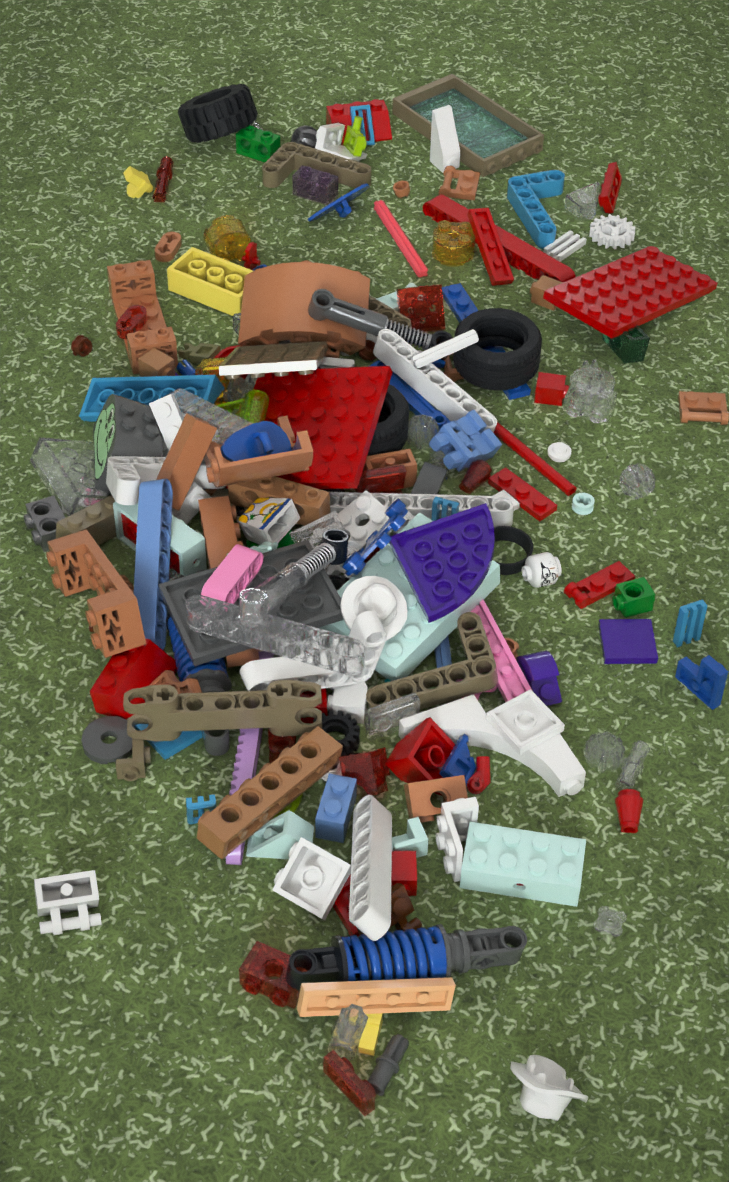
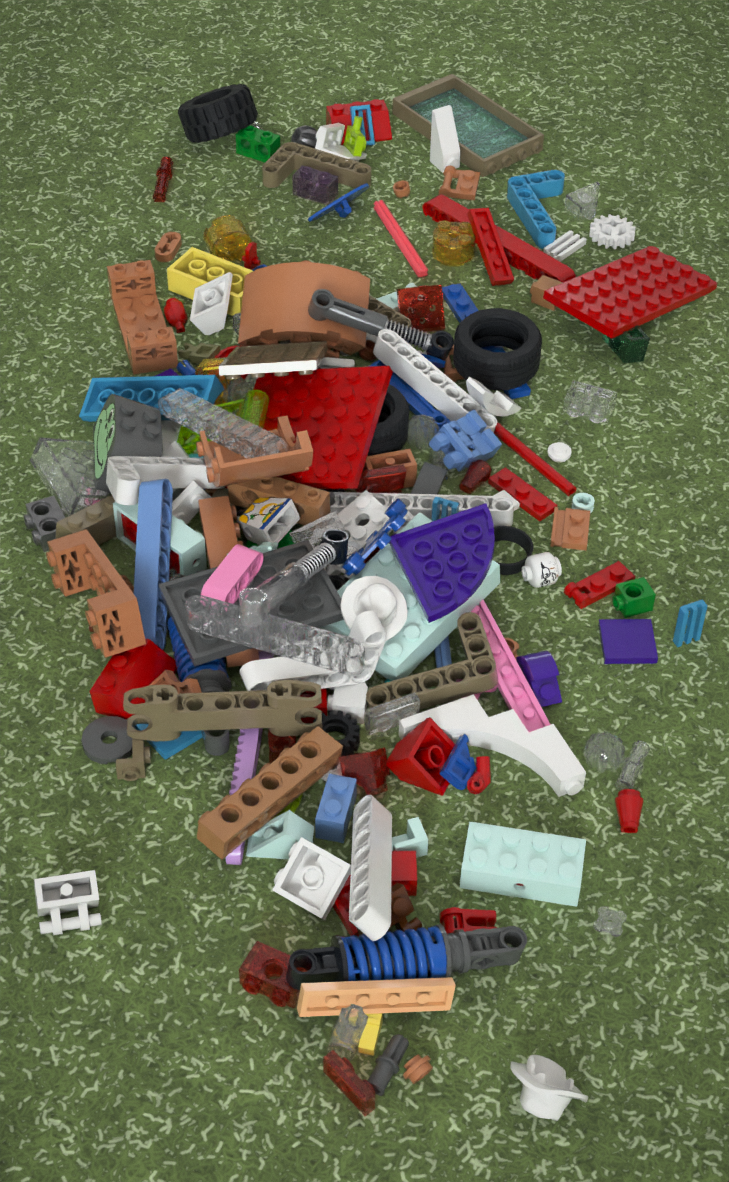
(81, 344): copper plate -> none
(131, 321): clear red beam -> none
(138, 182): light yellow piece -> none
(156, 364): medium nougat brick -> none
(167, 417): white plate -> none
(176, 314): none -> red plant
(186, 456): nougat brick -> none
(200, 806): dark azure tile -> none
(211, 304): none -> white slope
(255, 441): blue shield -> none
(417, 1068): none -> nougat plate
(419, 795): nougat brick -> none
(445, 348): white axle -> none
(453, 829): white bracket -> none
(467, 919): none -> red piece
(496, 404): none -> white slope
(525, 722): white tile -> none
(550, 389): red brick -> none
(570, 528): none -> nougat plate
(593, 376): clear plate -> none
(610, 188): red plate -> none
(637, 481): clear piece -> none
(703, 407): nougat plate -> none
(704, 680): blue plate -> none

